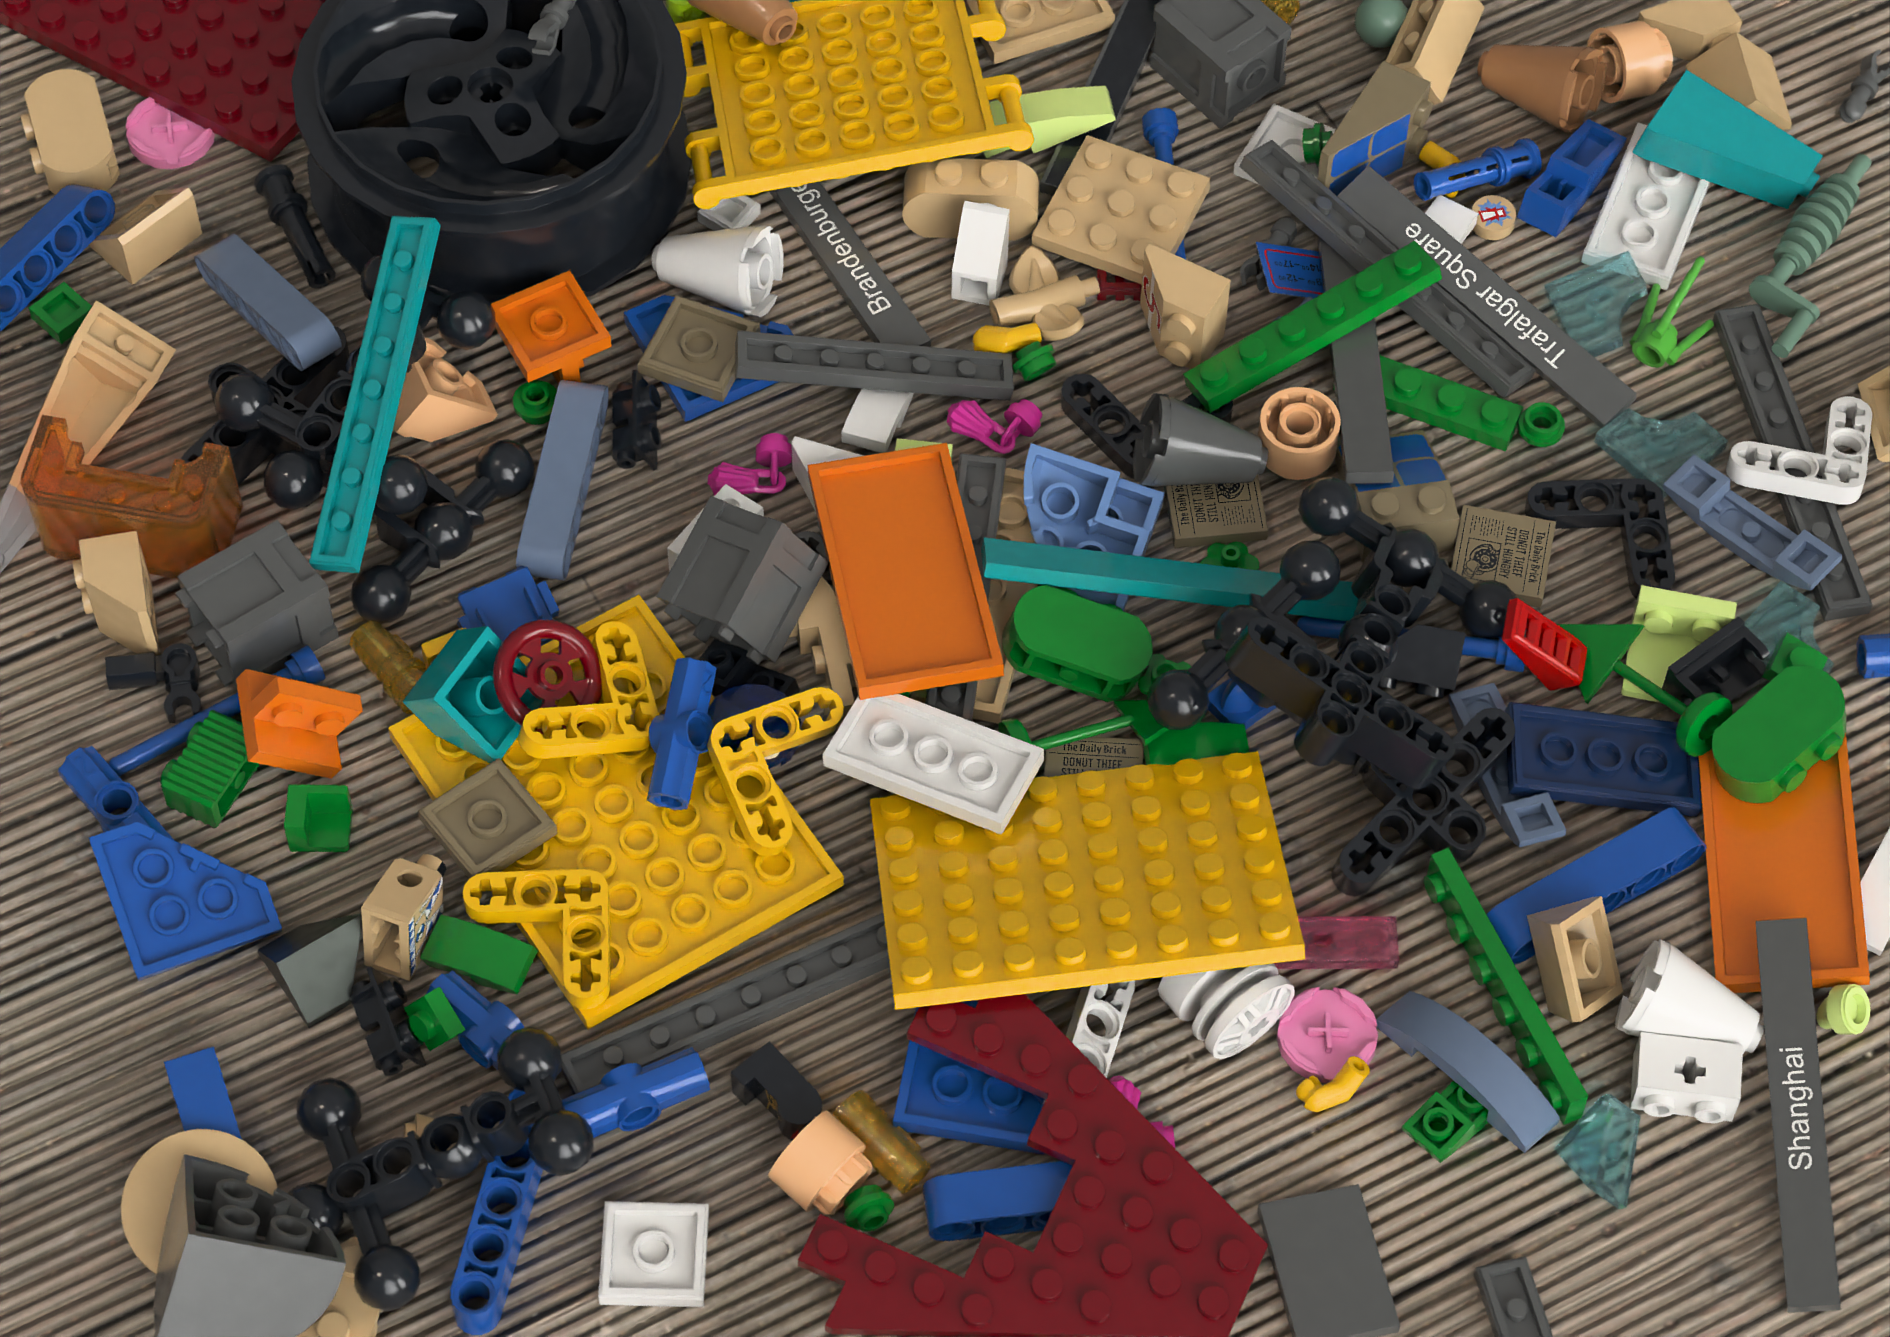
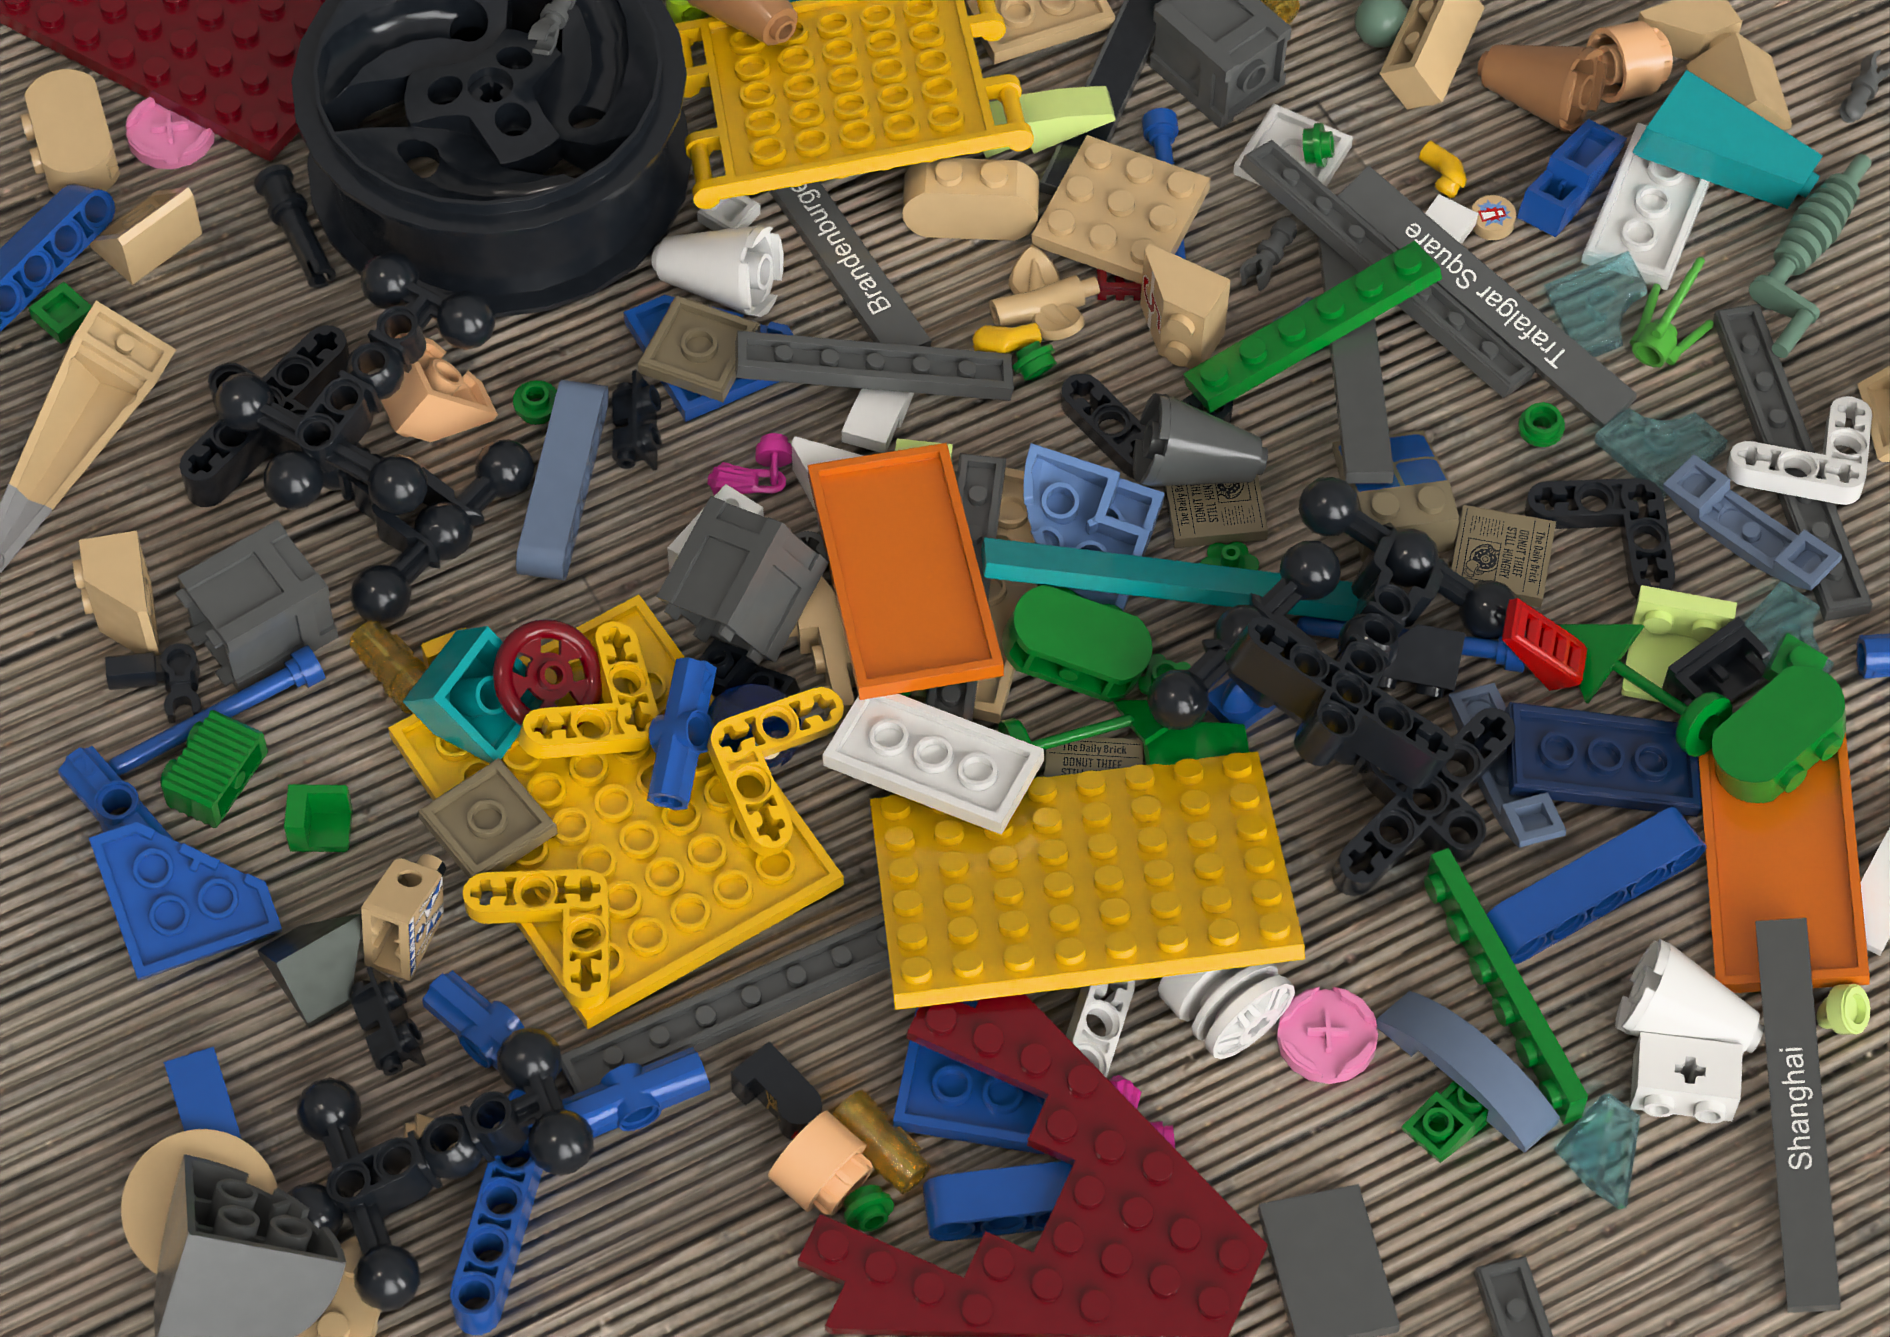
(175, 517): clear orange windscreen -> none
(268, 302): sand blue beam -> none
(294, 722): orange bracket -> none
(375, 394): teal tile -> none
(433, 1019): green plate -> none
(480, 953): green slope -> none
(507, 603): blue piece -> none
(551, 328): orange bracket -> none
(654, 1254): white tile -> none
(971, 420): dark pink piece -> none
(980, 253): white slope -> none
(1291, 270): blue sticker -> none
(1299, 432): light nougat piece -> none
(1338, 1091): yellow arm -> none
(1350, 943): clear pink tile -> none
(1378, 129): dark tan slope -> none
(1449, 404): green plate -> none
(1509, 163): blue pin -> none
(1575, 958): tan slope -> none

